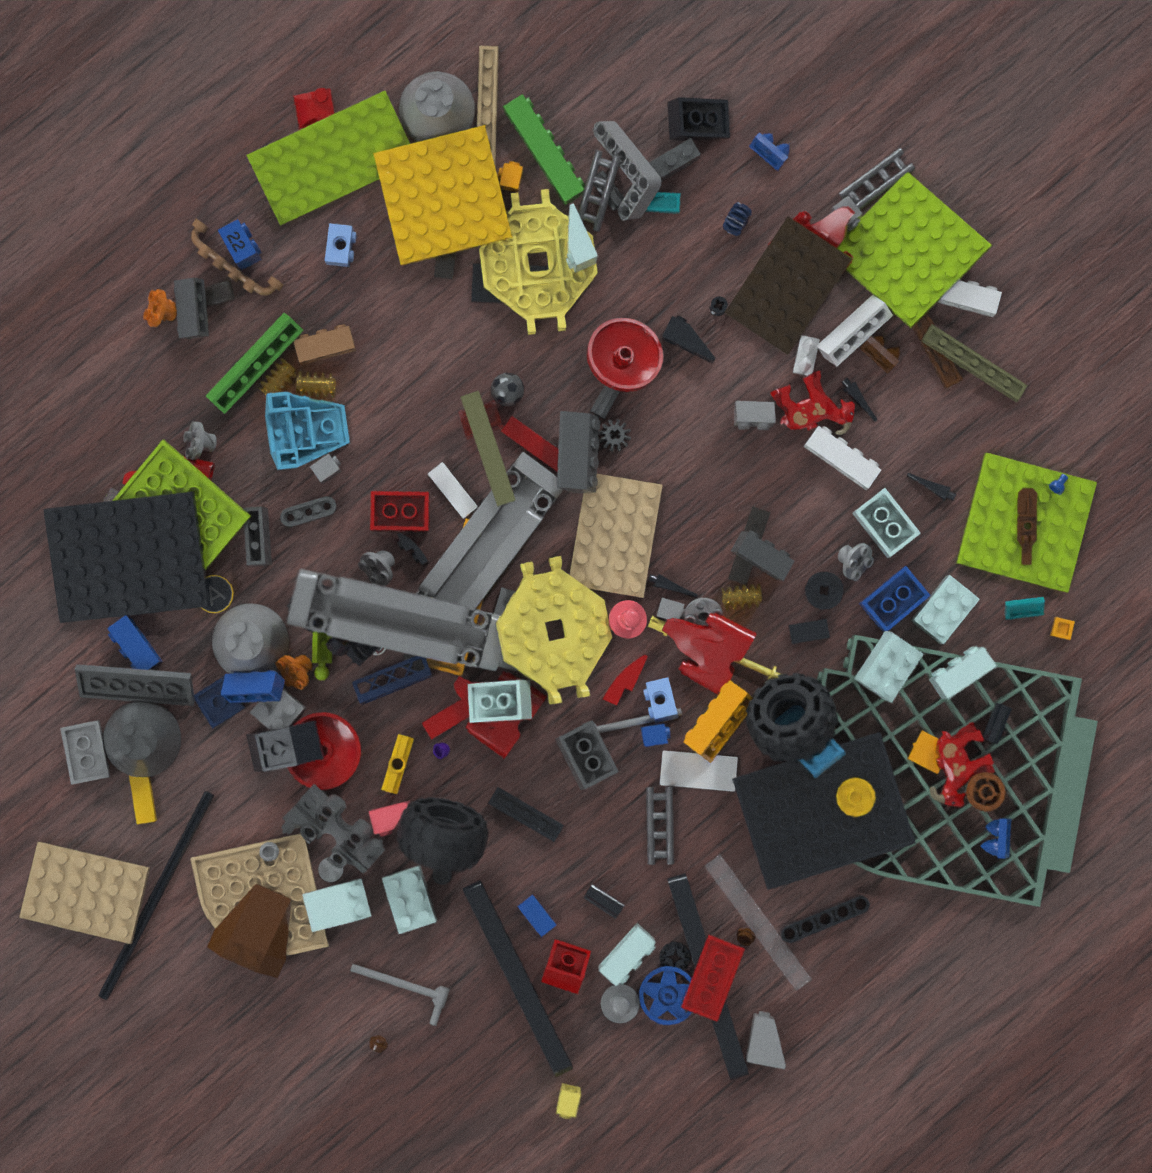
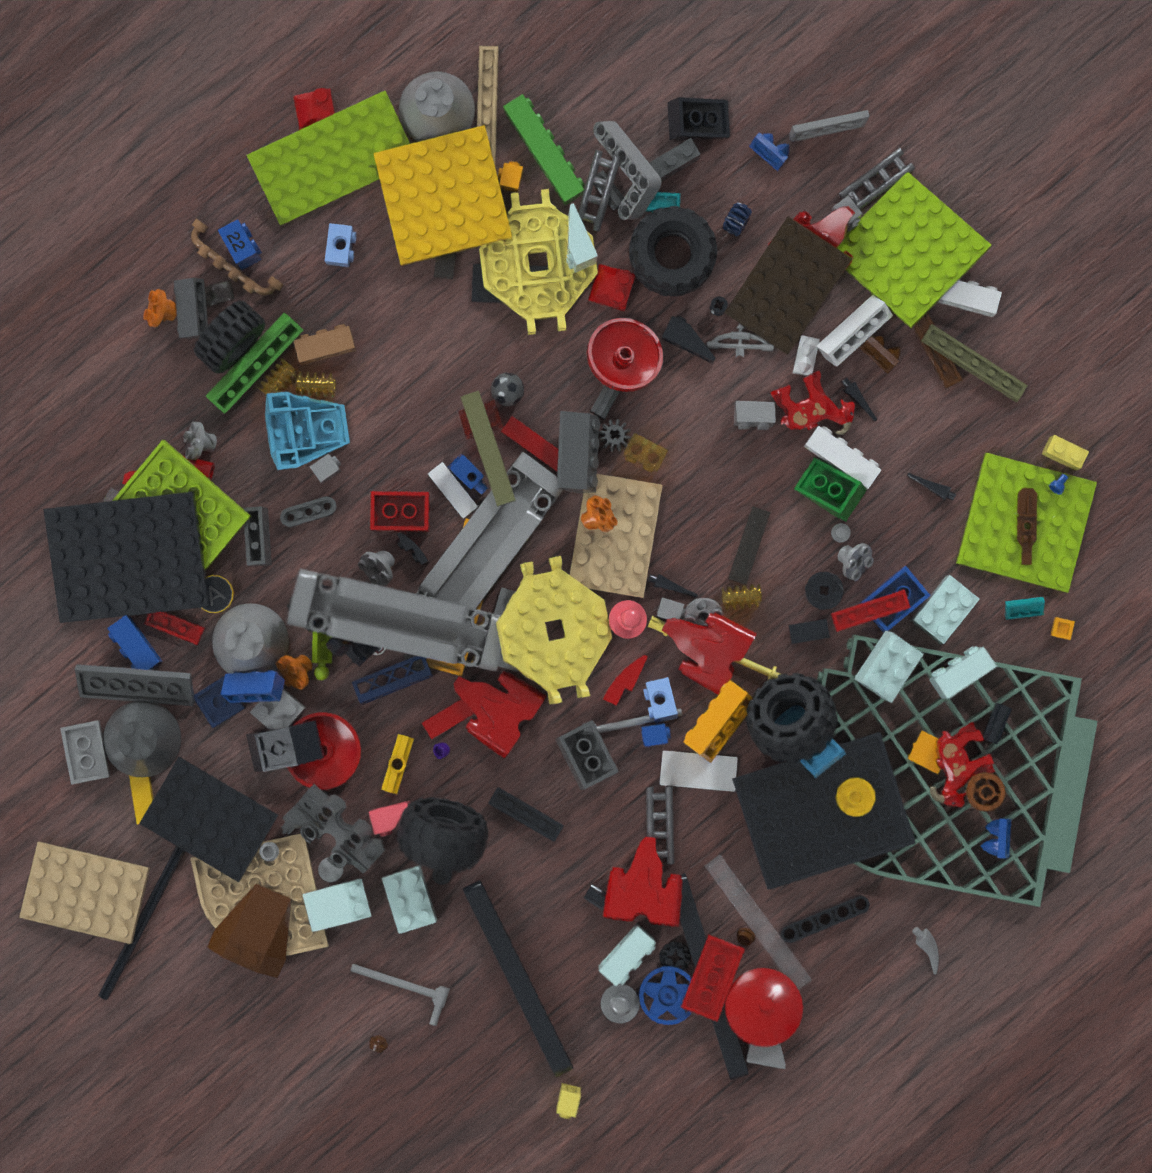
(175, 626): none -> red tile
(209, 819): none -> black plate
(229, 336): none -> black tyre
(462, 467): none -> blue torso
(499, 701): light aqua slope -> none
(537, 915): blue tile -> none
(566, 966): red slope -> none
(599, 514): none -> orange plate
(612, 287): none -> red slope
(642, 891): none -> red rock
(647, 448): none -> clear yellow brick
(679, 223): none -> black tyre
(740, 347): none -> light grey piece
(762, 555): dark grey brick -> none
(763, 1007): none -> red dish
(829, 126): none -> light grey tile
(830, 489): none -> green slope
(840, 532): none -> light grey plate
(870, 610): none -> red tile
(886, 523): light aqua brick -> none
(927, 942): none -> light grey bar
(1065, 452): none -> light yellow brick

